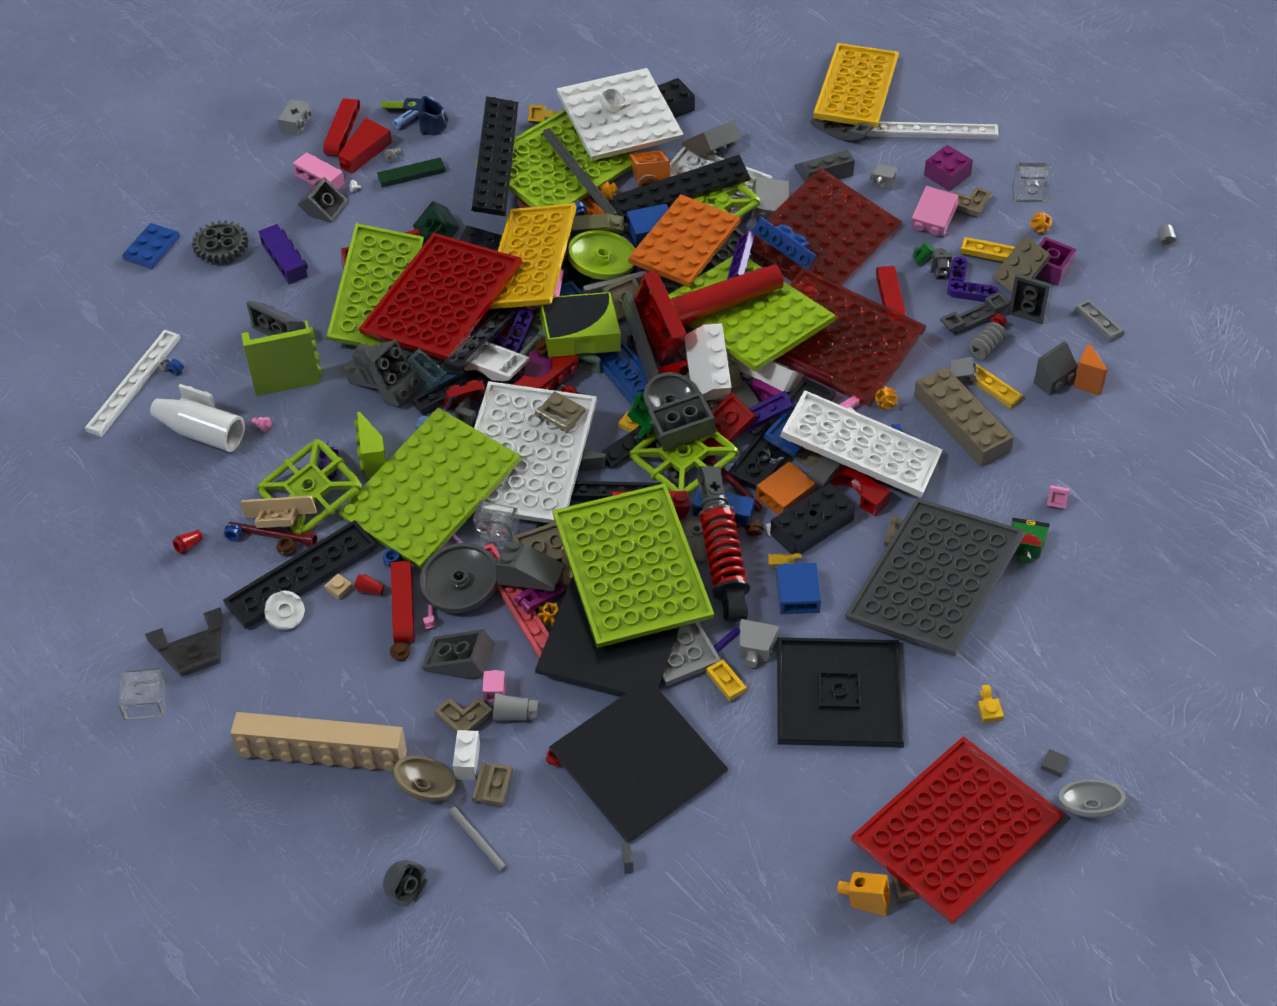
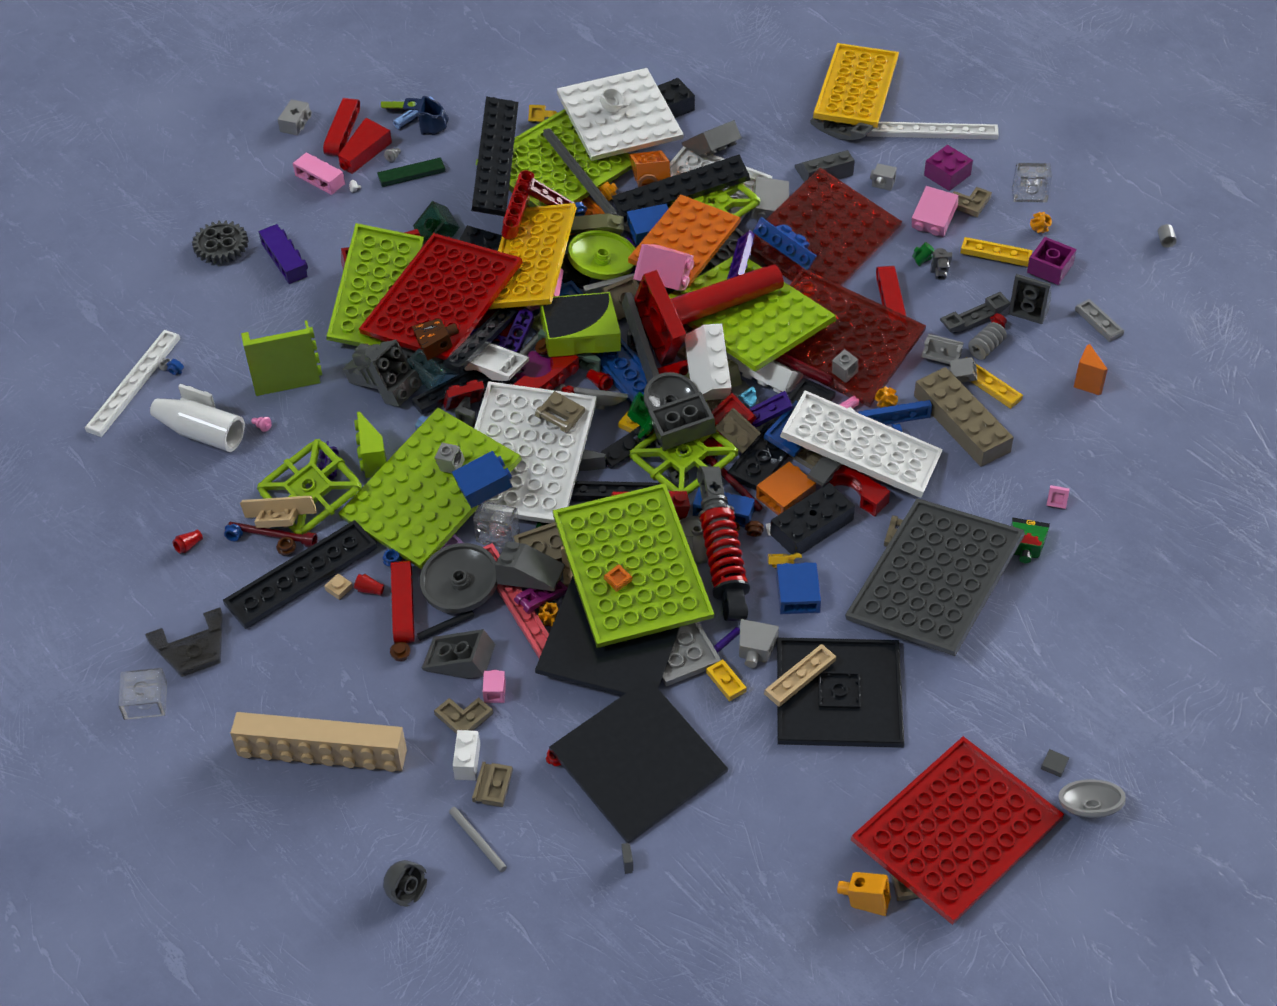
(151, 246): blue plate -> none
(270, 320): dark grey slope -> none
(284, 610): white tile -> none
(323, 201): dark grey slope -> none
(424, 778): dark tan dish -> none
(429, 621): bright pink hand -> none
(434, 337): none -> reddish brown torso
(445, 625): none -> black bar
(449, 457): none -> light grey brick
(483, 479): none -> blue brick
(514, 708): light grey plant -> none
(516, 206): none -> red beam
(545, 194): none -> dark red tile
(601, 380): none -> red cone
(604, 398): none -> light grey dish
(618, 578): none -> orange tile
(671, 265): none -> bright pink slope
(737, 430): none -> dark tan plate
(748, 397): none -> medium azure tile
(763, 390): magenta beam -> none
(800, 675): none -> tan plate
(845, 366): none -> light grey brick
(900, 413): none -> blue plate
(942, 349): none -> light grey hinge
(960, 284): dark purple beam -> none
(989, 708): yellow plate -> none
(1025, 259): dark tan plate -> none
(1055, 369): dark grey slope -> none

